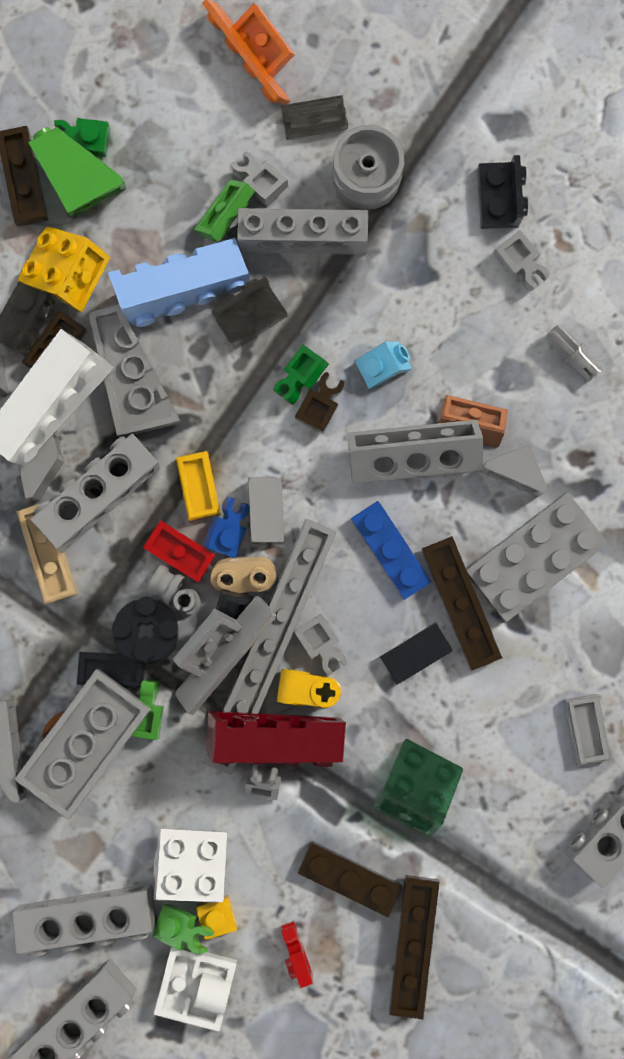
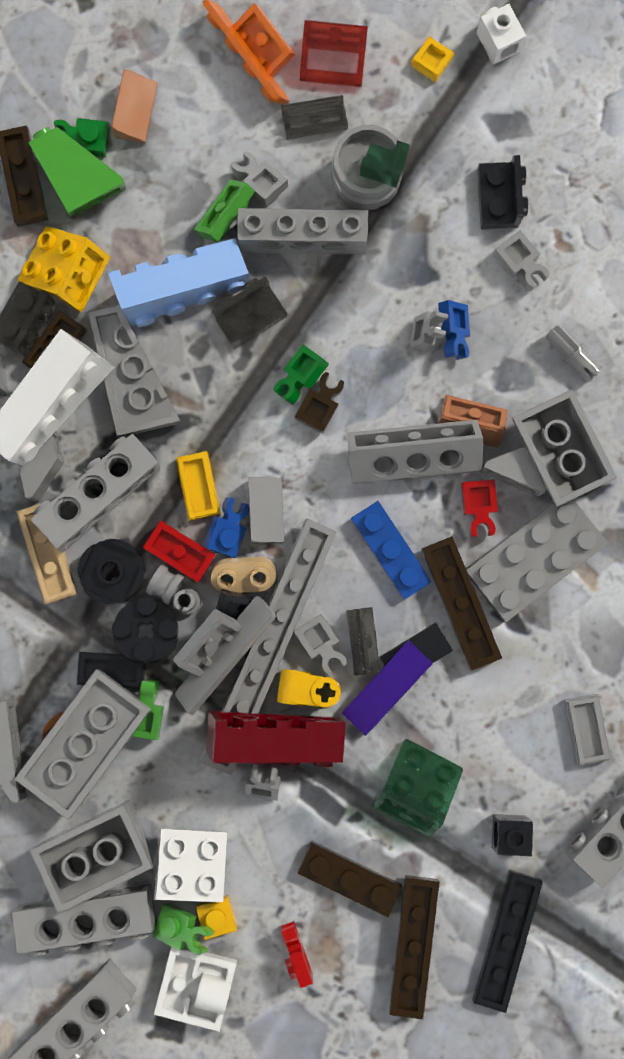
(93, 856): none -> light grey slope
(94, 579): none -> black plate
(134, 107): none -> nougat slope
(333, 38): none -> clear red tile
(363, 641): none -> clear smoke tile
(383, 363): medium azure bracket -> none
(385, 164): none -> clear green panel
(387, 687): none -> dark purple tile
(427, 330): none -> light grey plate
(432, 59): none -> yellow tile
(456, 329): none -> blue plate
(479, 500): none -> red plate
(500, 33): none -> white brick
(507, 941): none -> black tile
(512, 835): none -> black brick
(564, 448): none -> light grey slope

